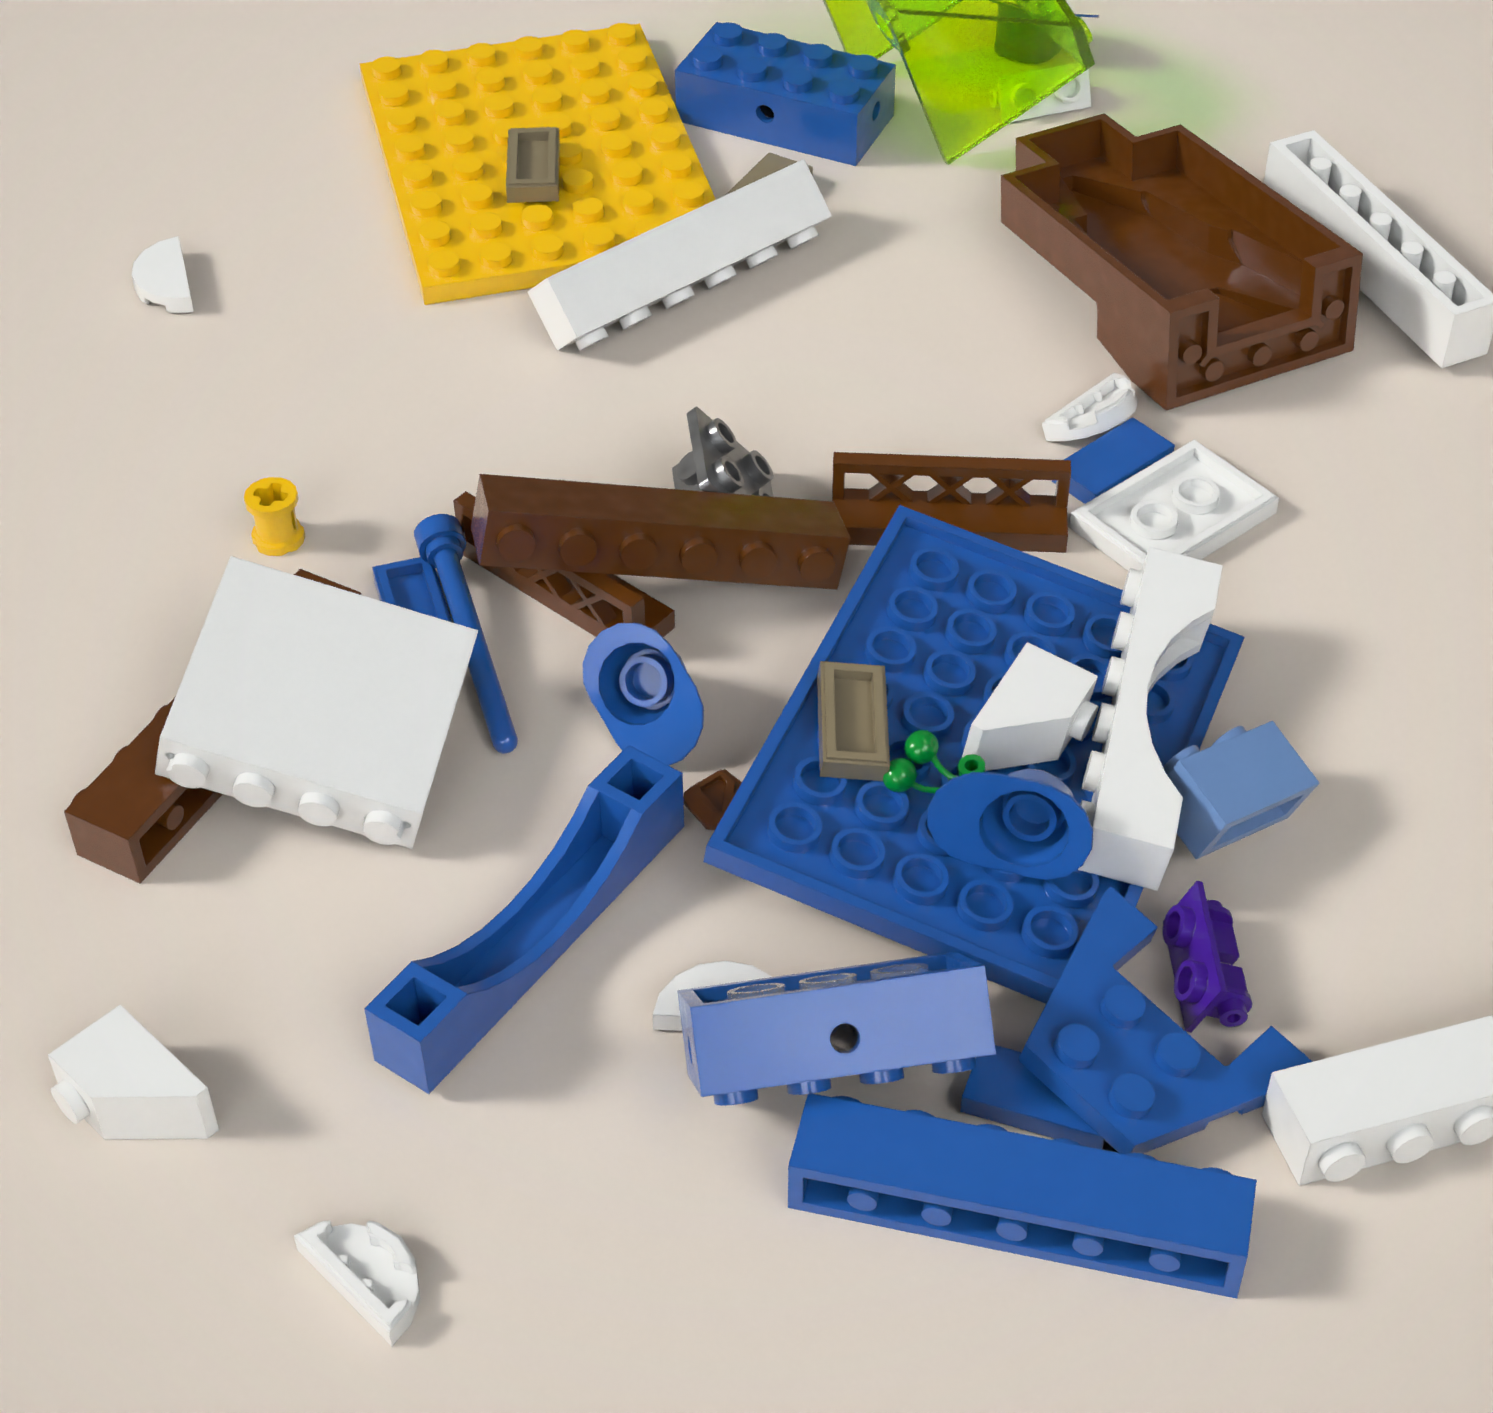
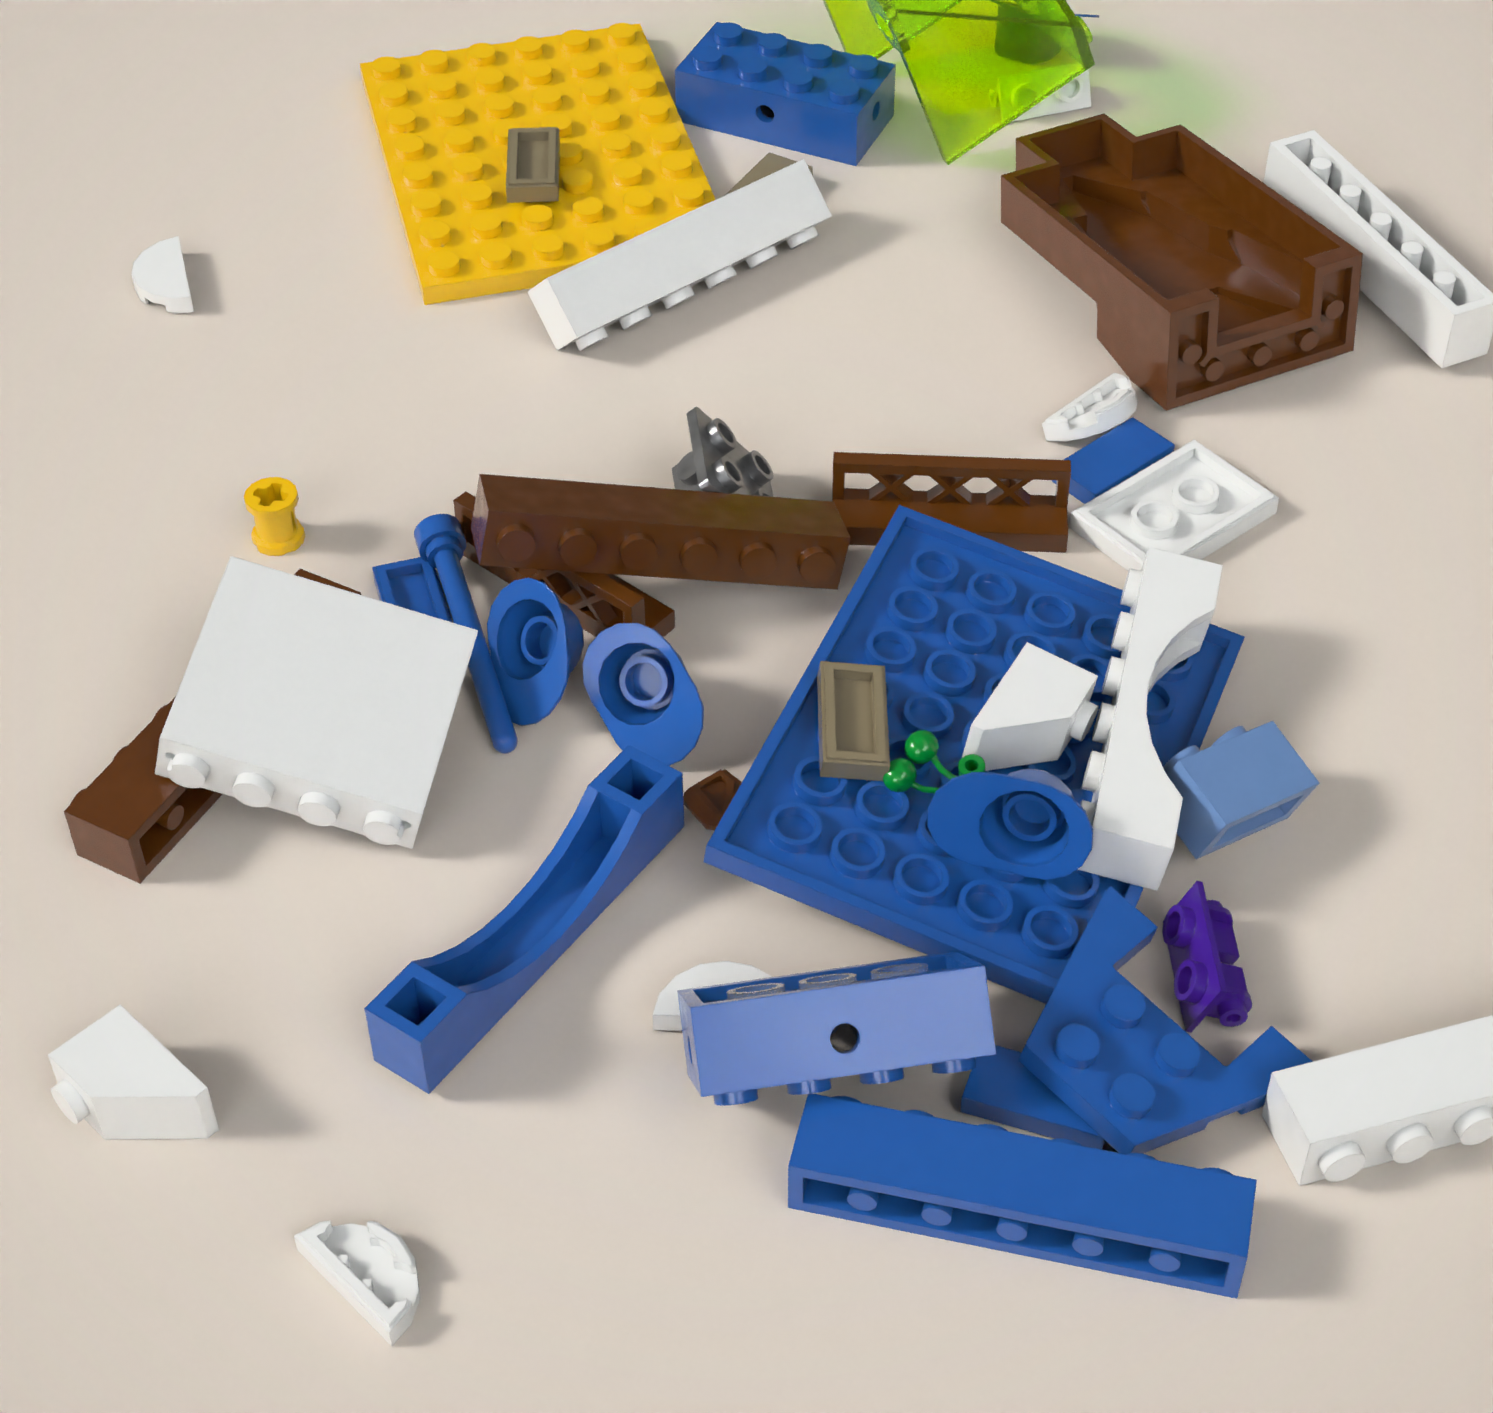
(532, 648): none -> blue piece

